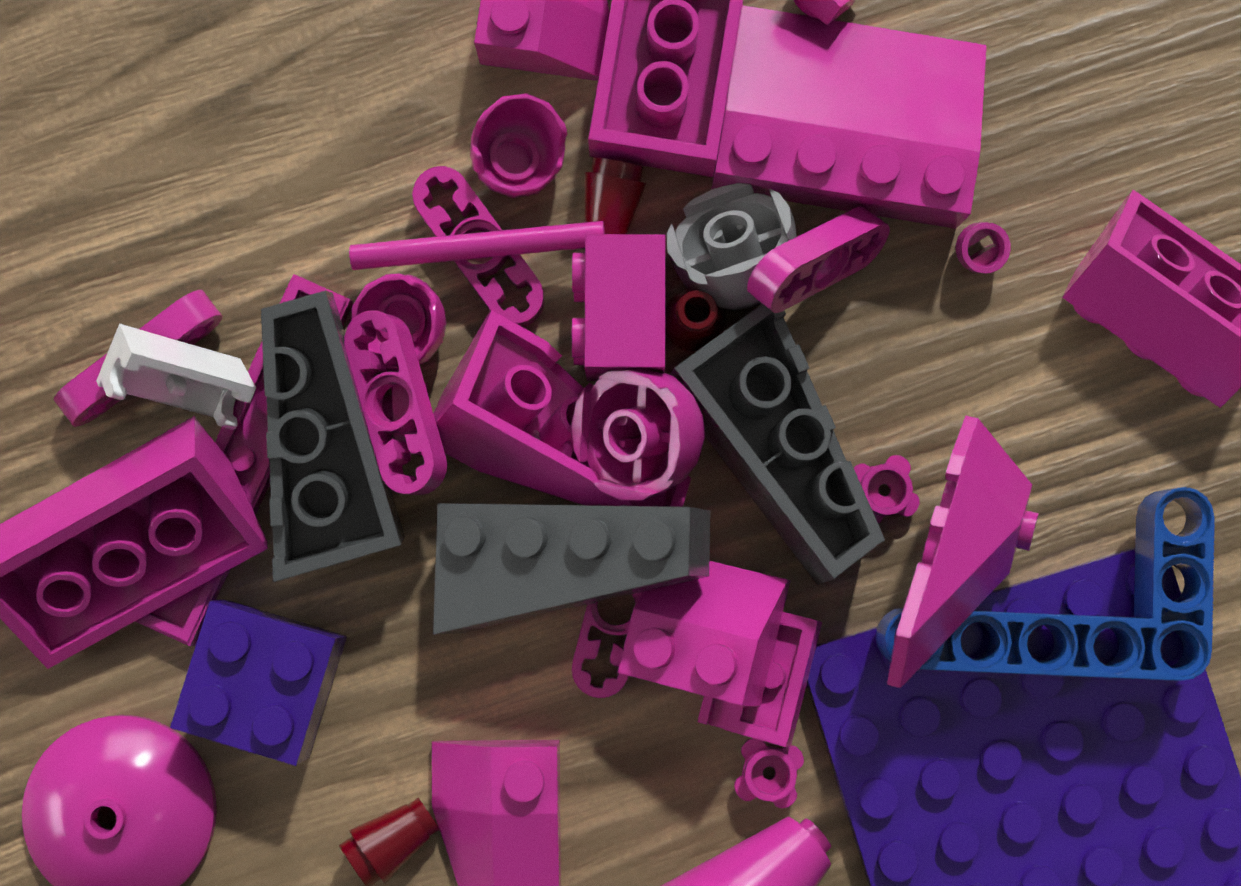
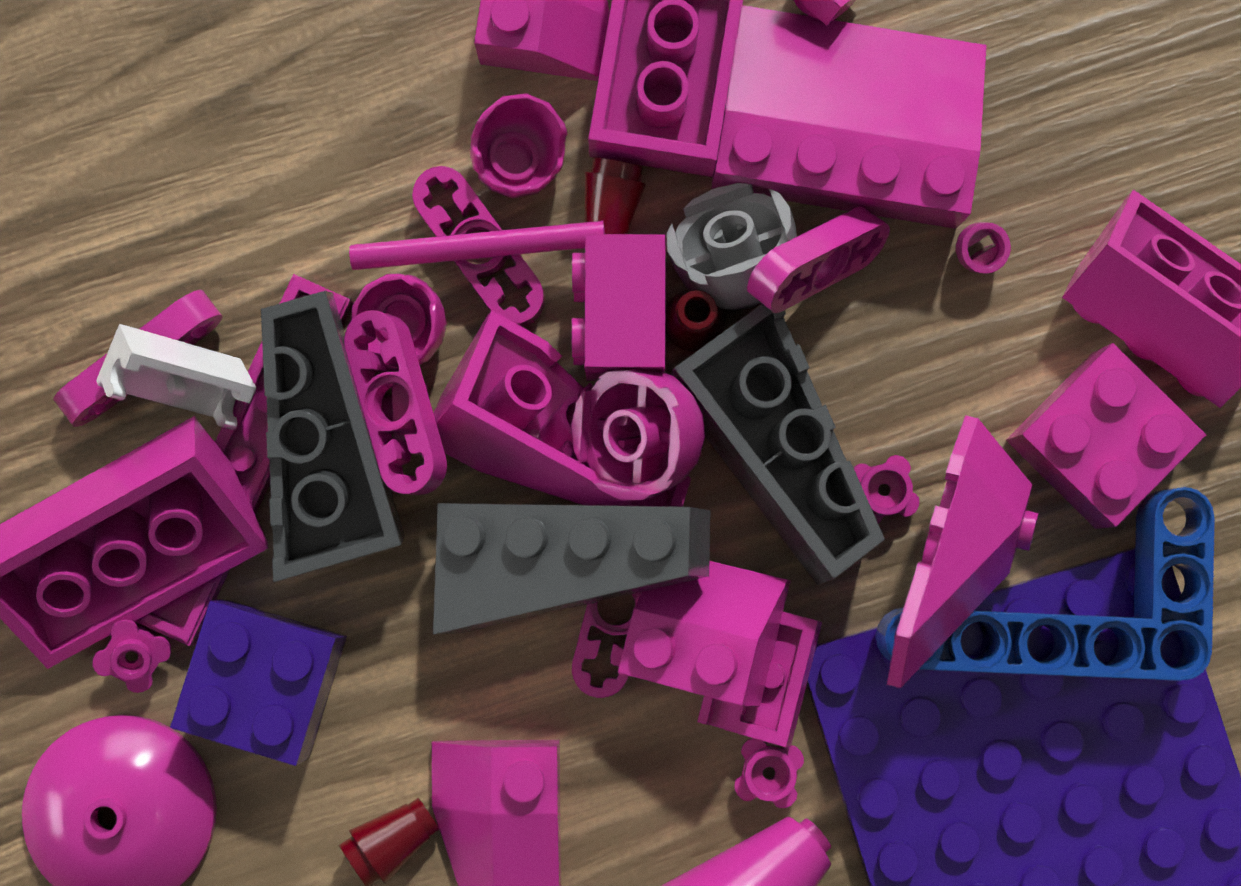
(128, 637): none -> dark pink plate
(1106, 437): none -> dark pink brick

